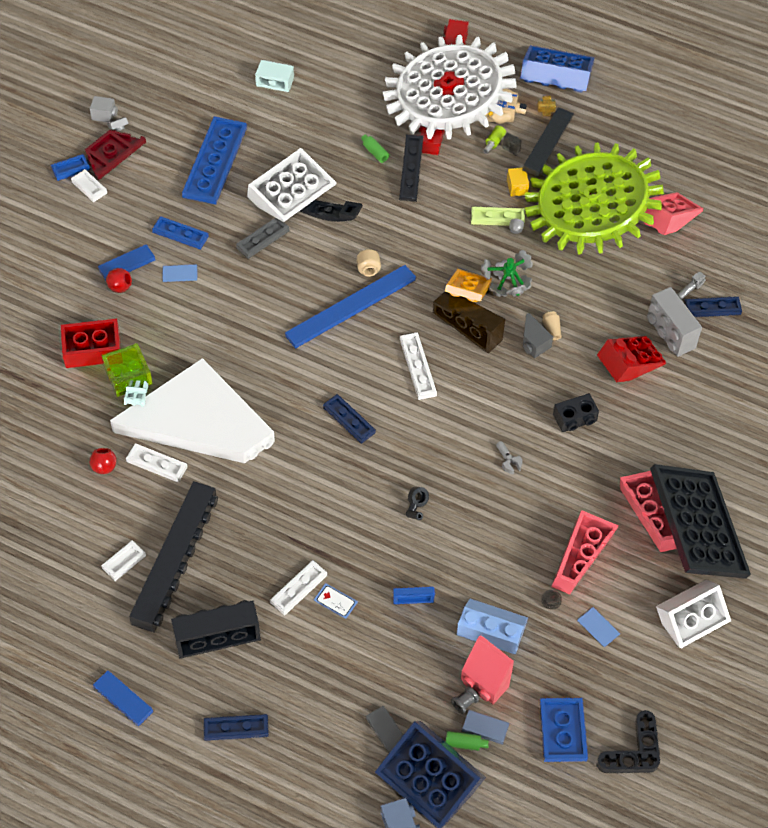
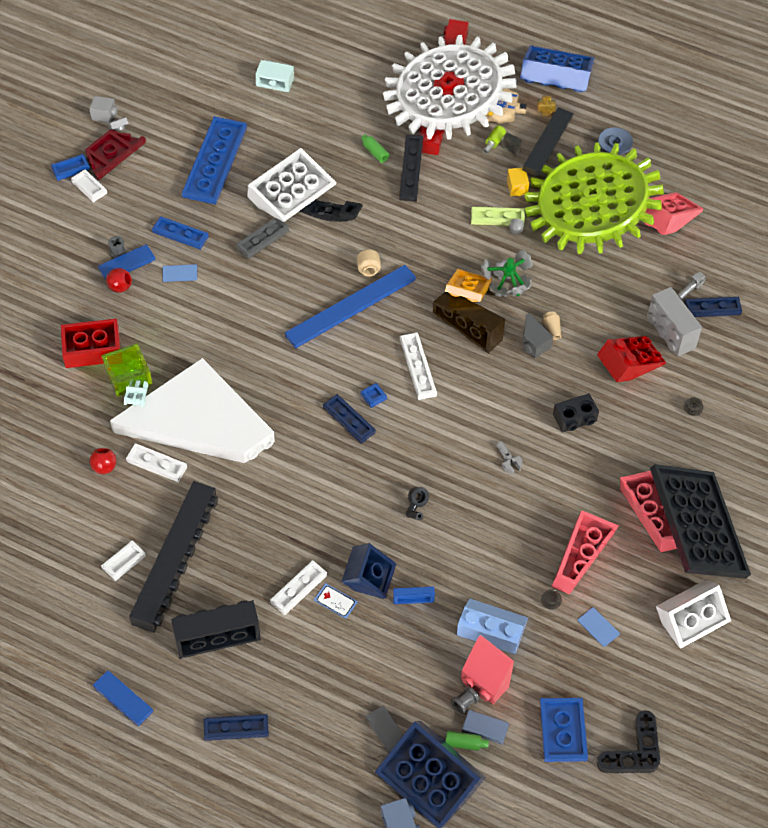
(116, 244): none -> dark grey bush
(369, 571): none -> dark blue slope
(373, 395): none -> blue tile
(615, 135): none -> sand blue dish
(693, 406): none -> clear smoke plate

